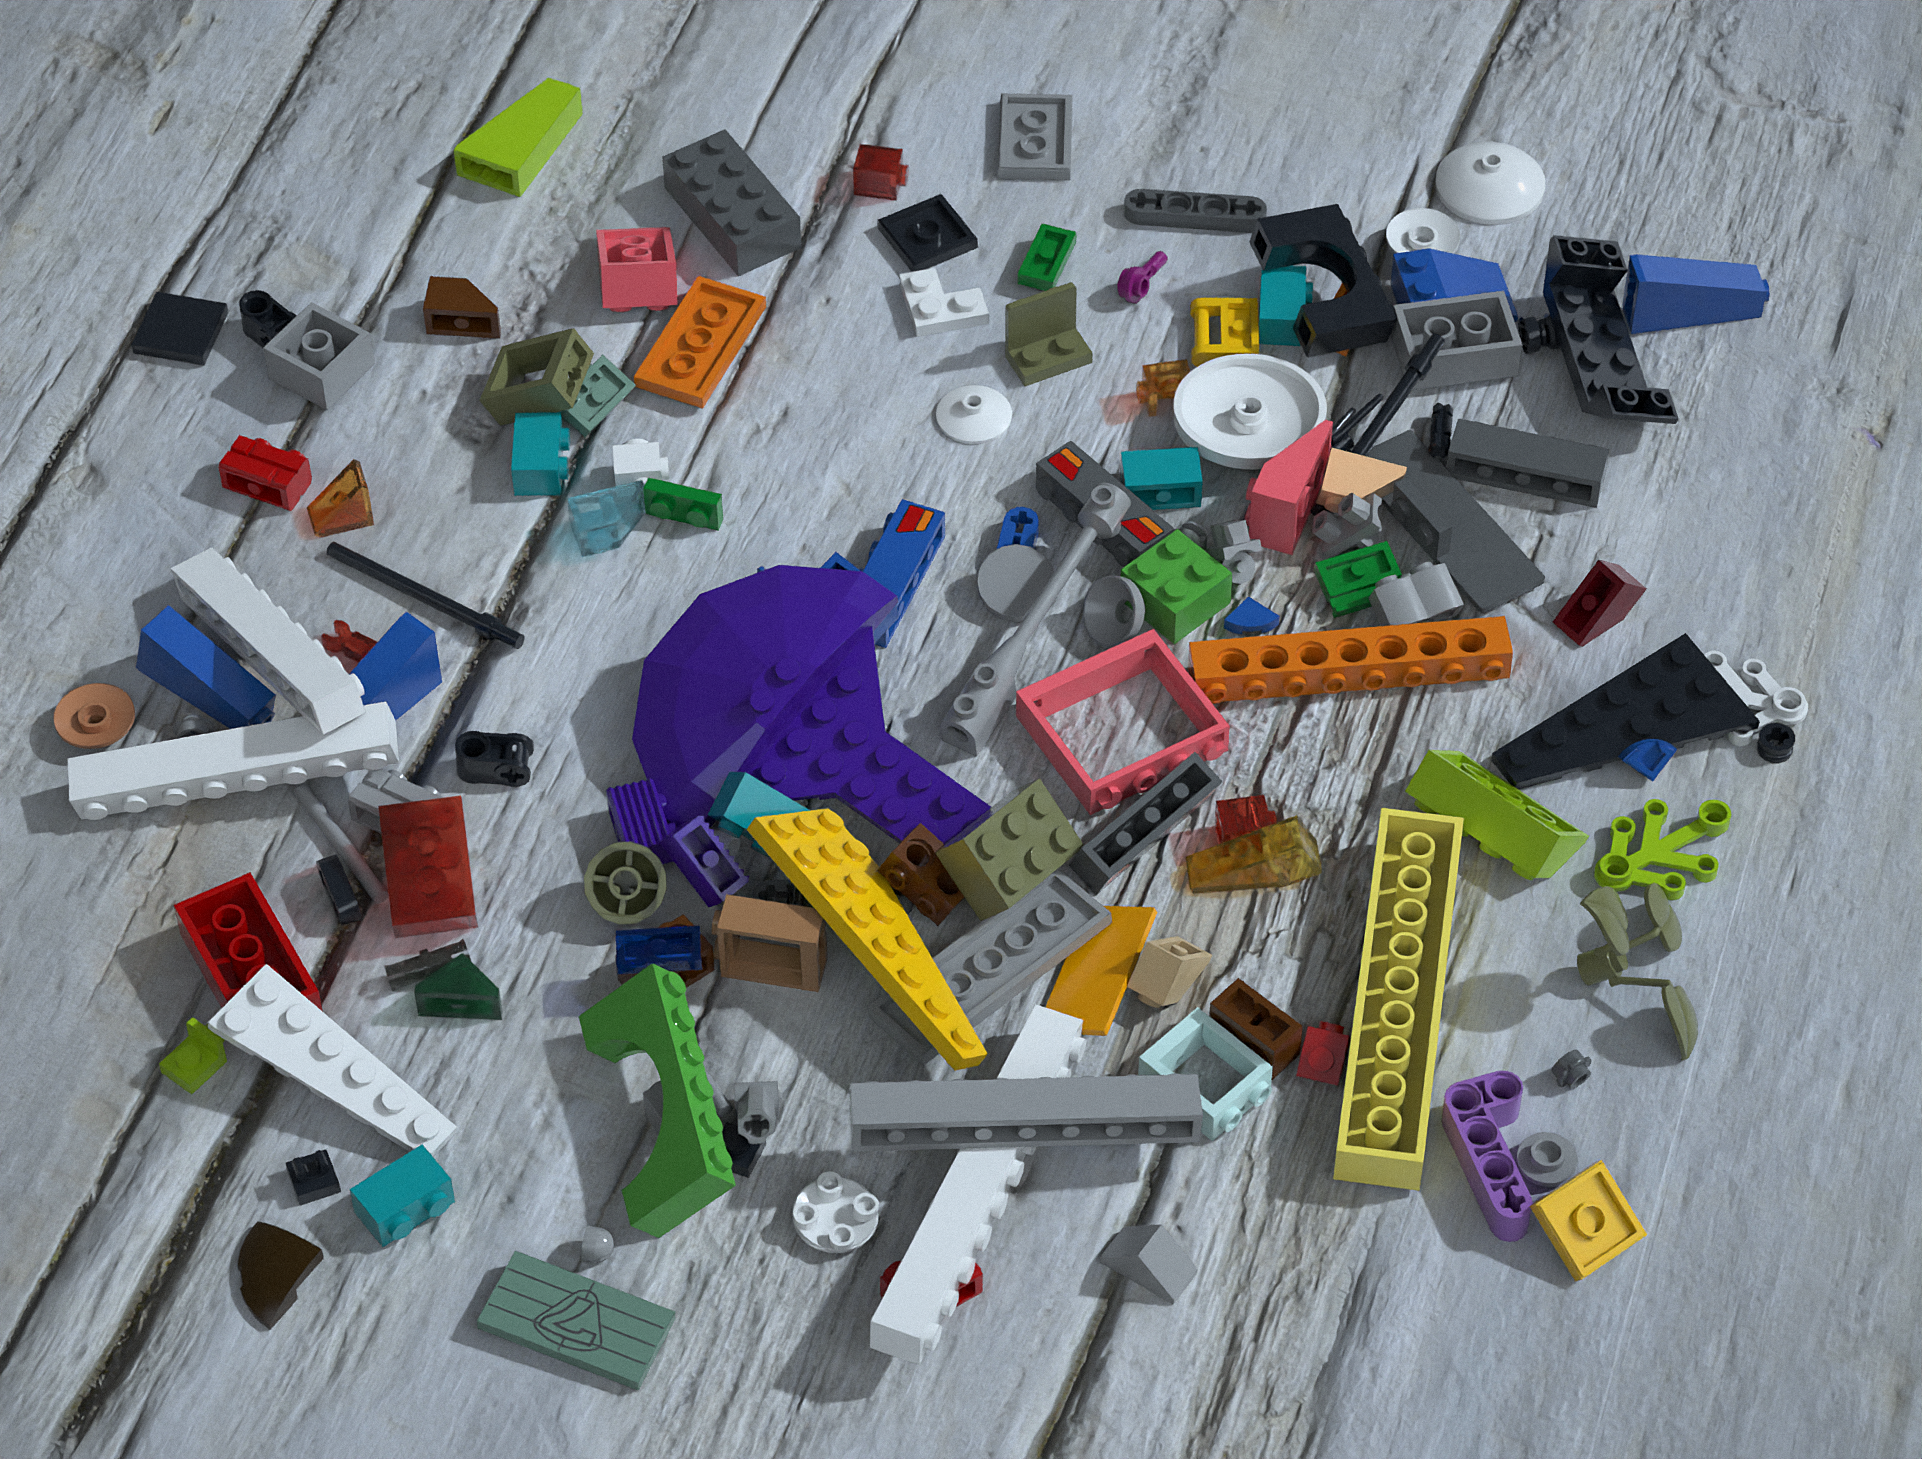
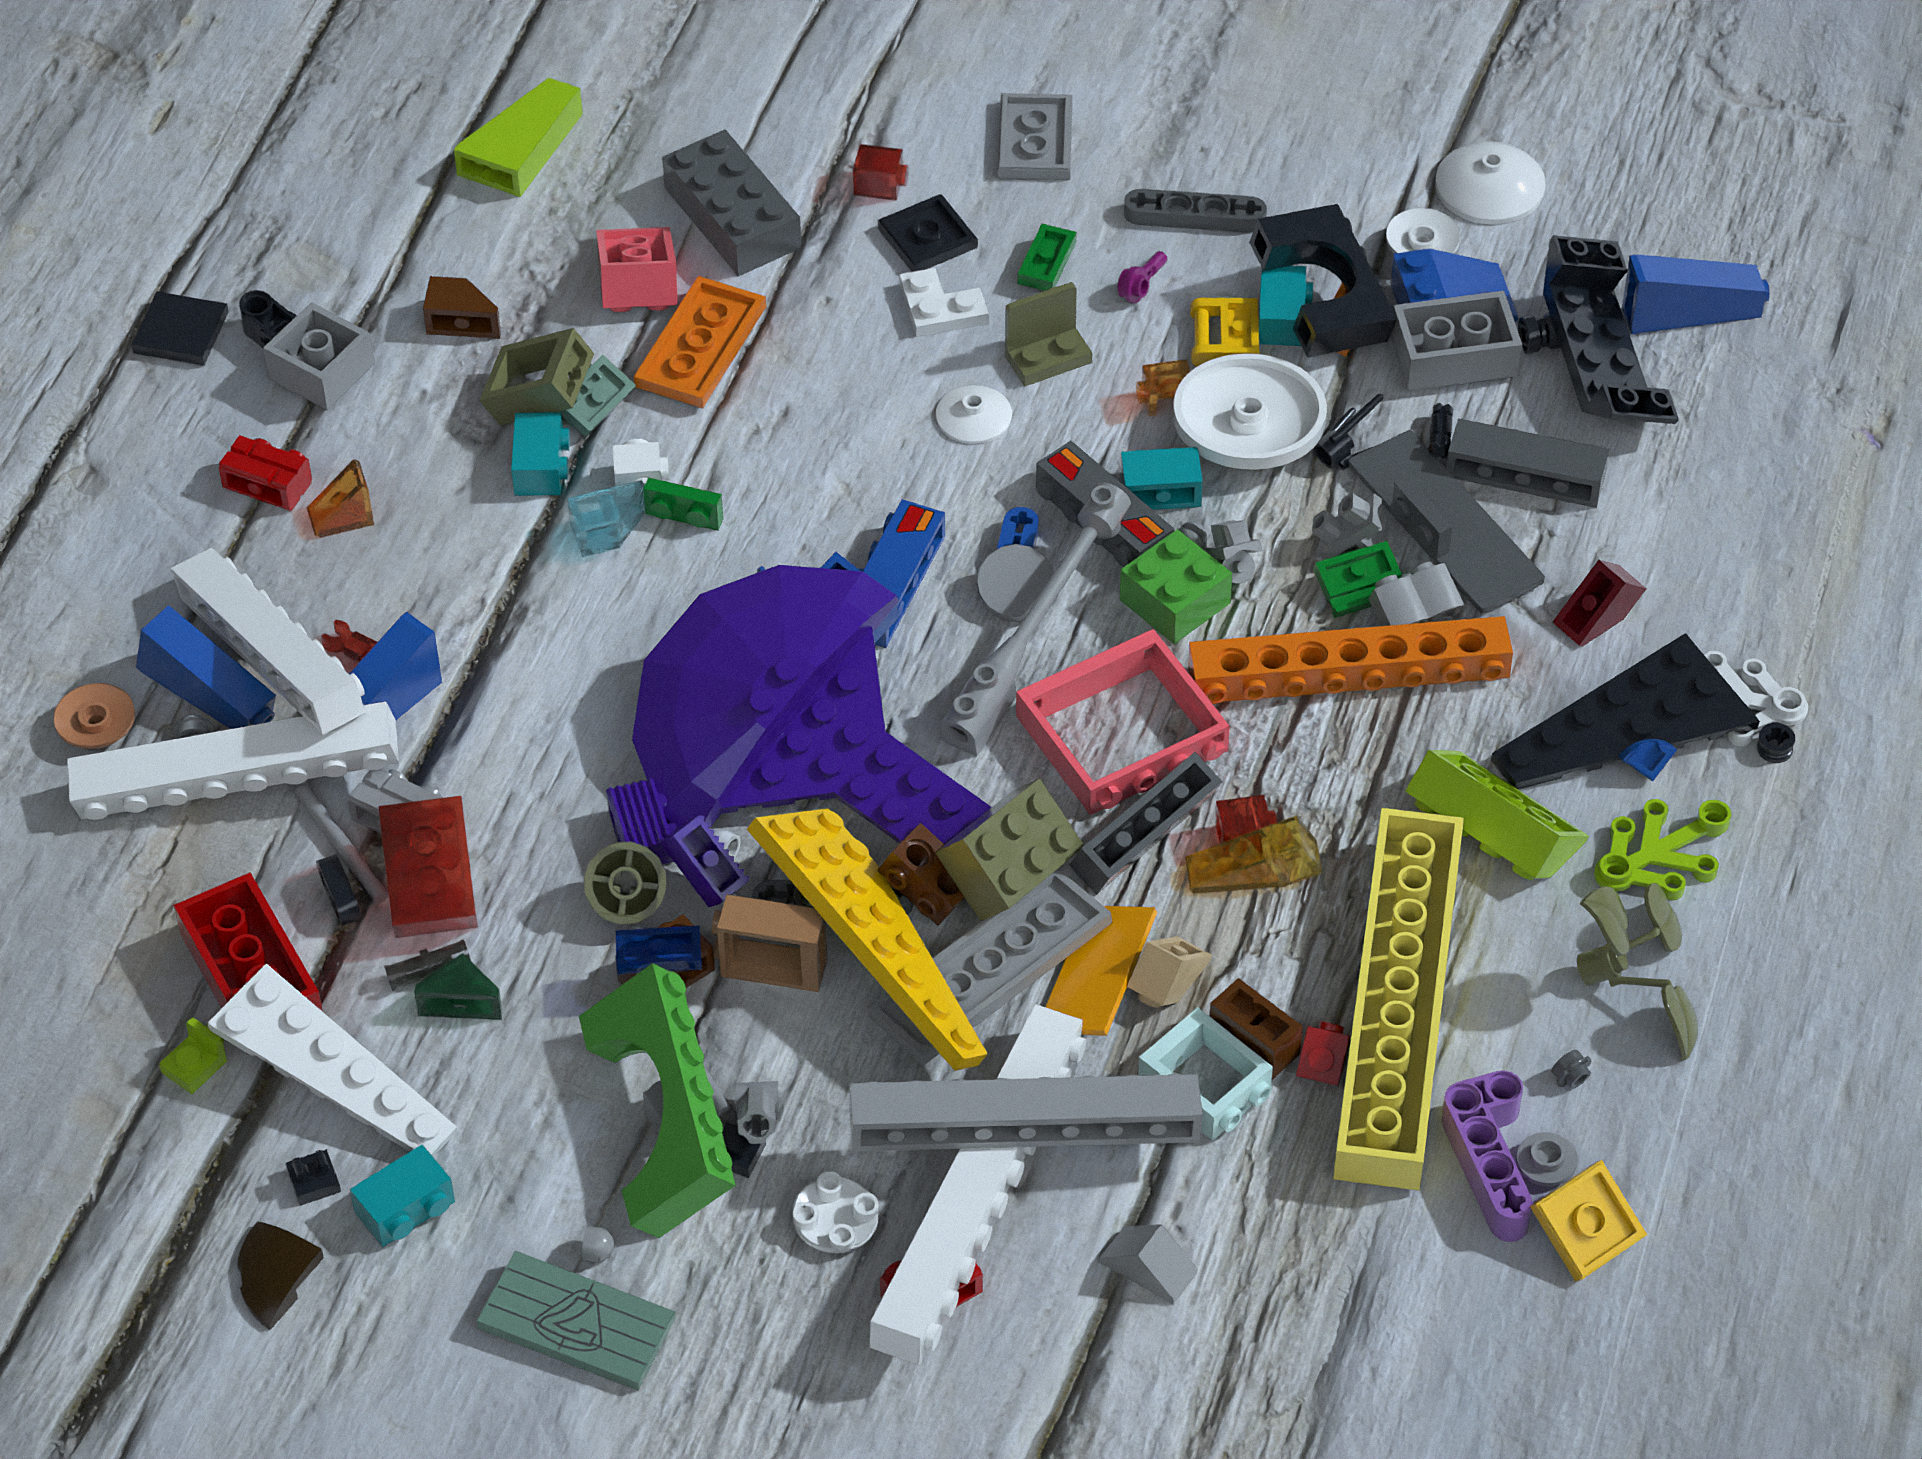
(484, 624): black bar -> none
(490, 758): black piece -> none
(743, 800): teal brick -> none
(1104, 610): light grey piece -> none
(1251, 617): blue tile -> none
(1288, 490): coral slope -> none
(1357, 475): light nougat slope -> none
(1416, 370): black bar -> none

